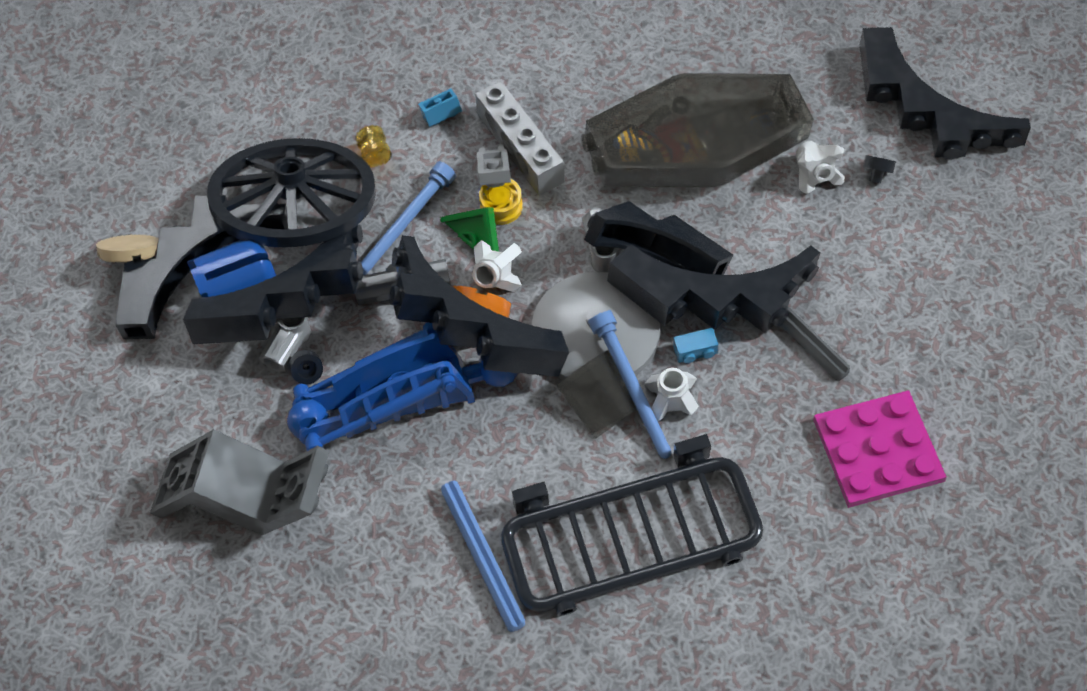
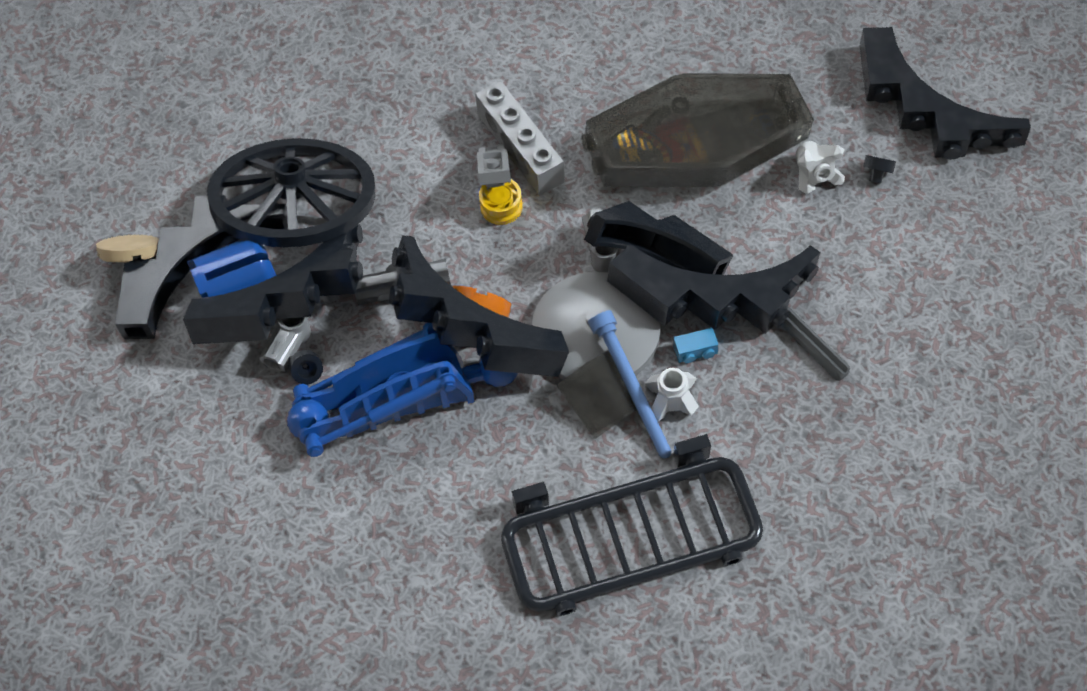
(241, 483): dark grey bracket -> none
(372, 145): clear yellow wheel -> none
(440, 107): dark azure piece -> none
(440, 176): medium blue piece -> none
(474, 226): green tile -> none
(483, 556): medium blue axle -> none
(494, 267): white rock -> none
(879, 448): dark pink plate -> none

